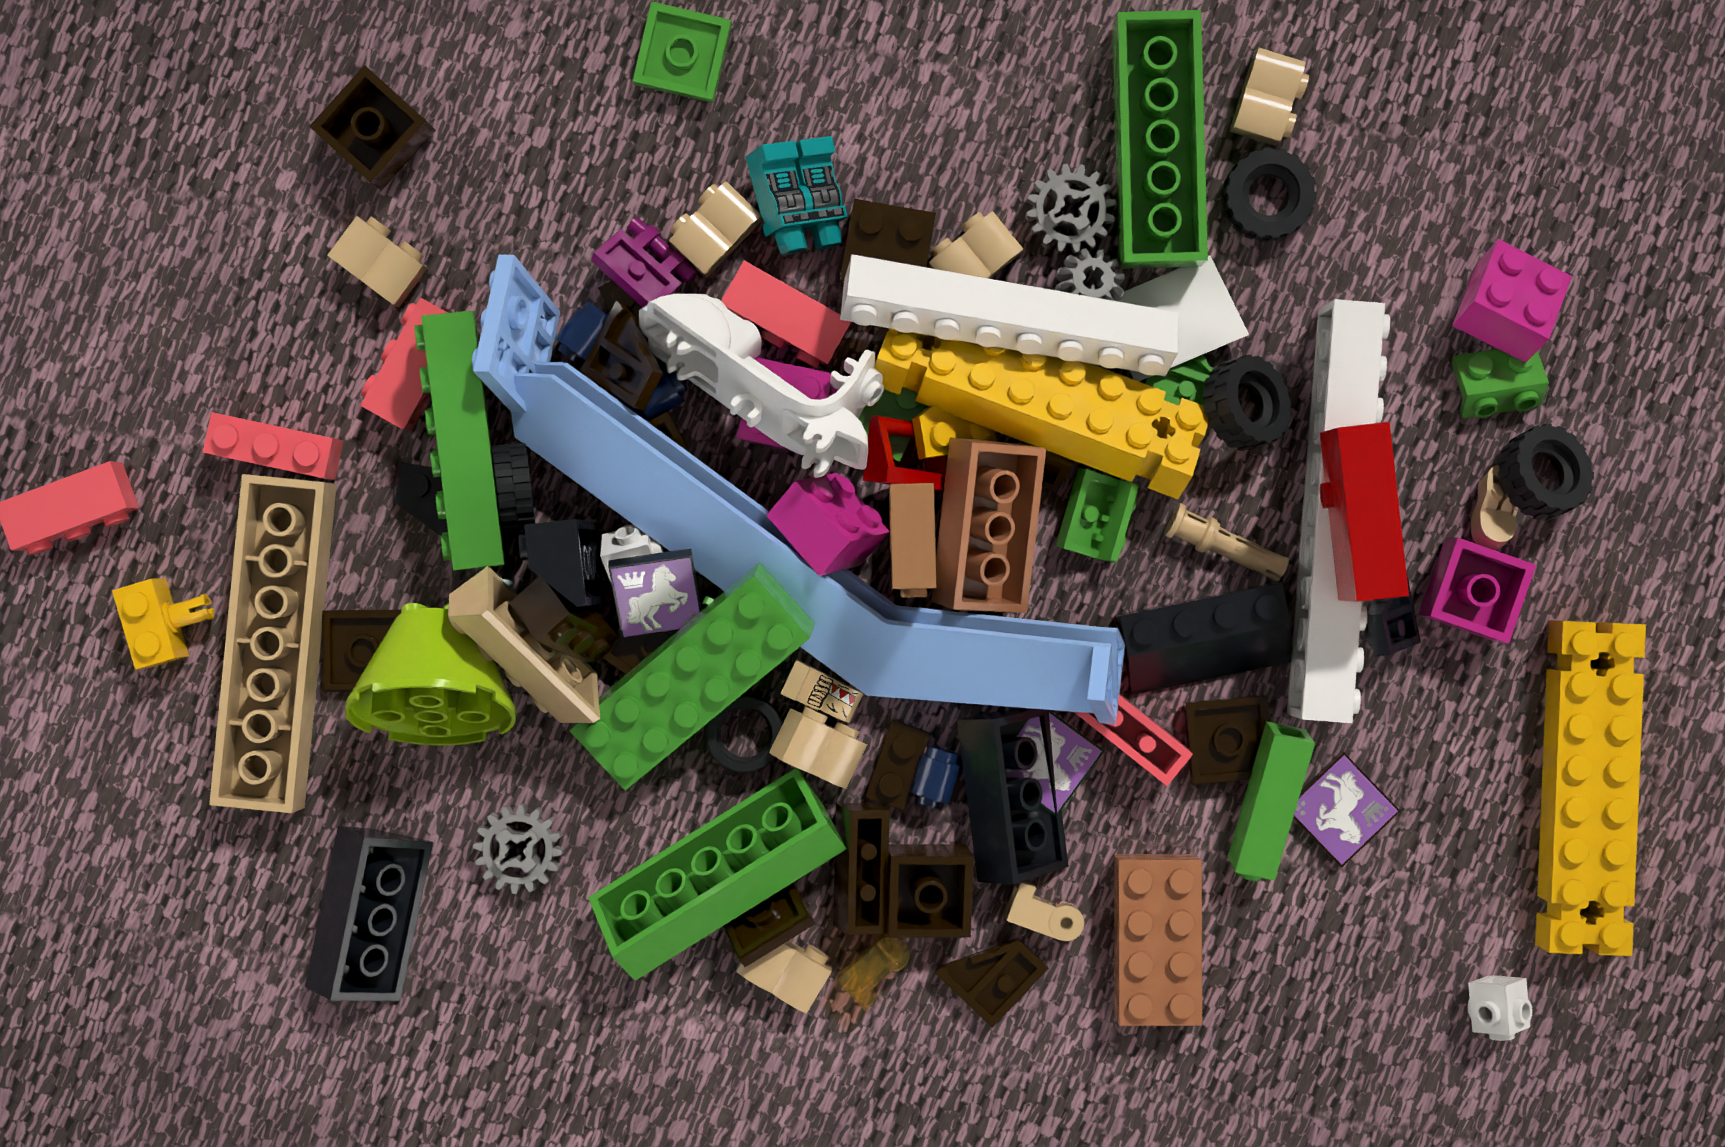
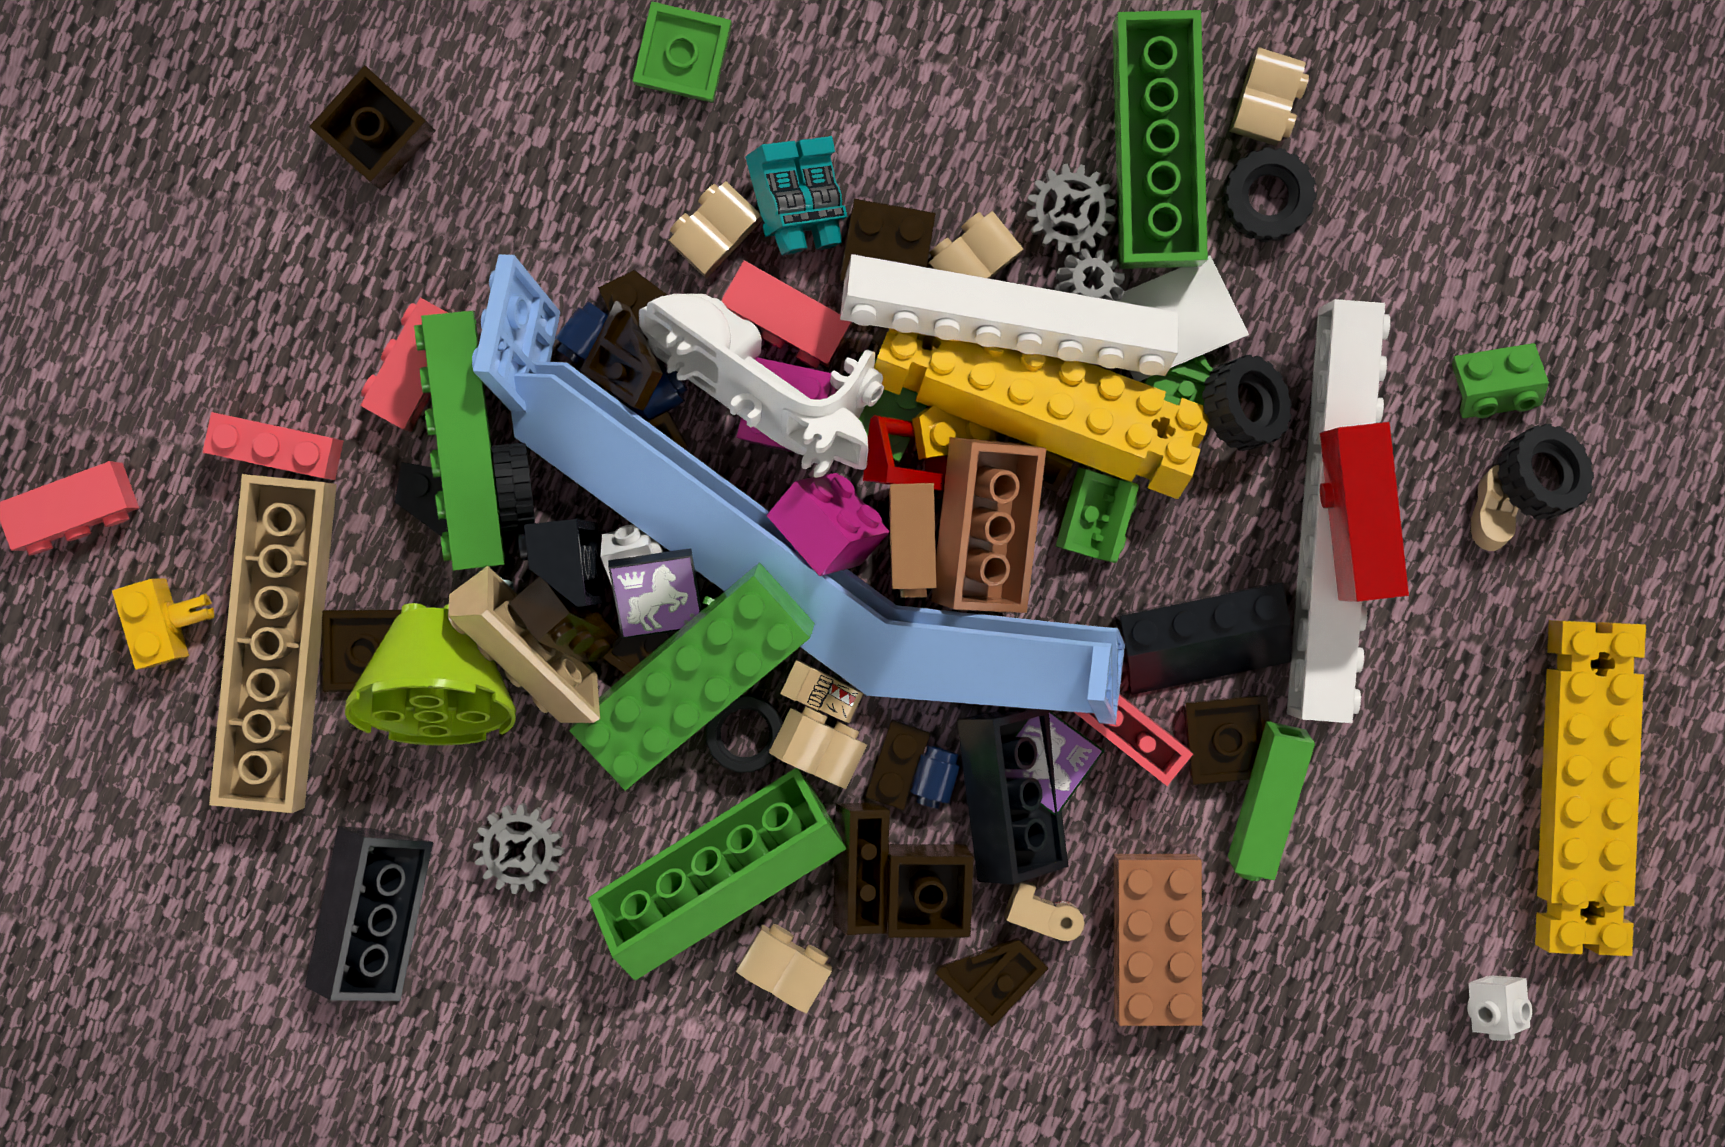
(378, 261): tan brick -> none
(636, 270): magenta plate -> none
(769, 924): dark brown tile -> none
(872, 966): clear yellow leg -> none
(1208, 535): tan pin -> none
(1343, 809): tile -> none
(1392, 625): black wing -> none
(1477, 589): dark pink brick -> none
(1512, 301): dark pink brick -> none

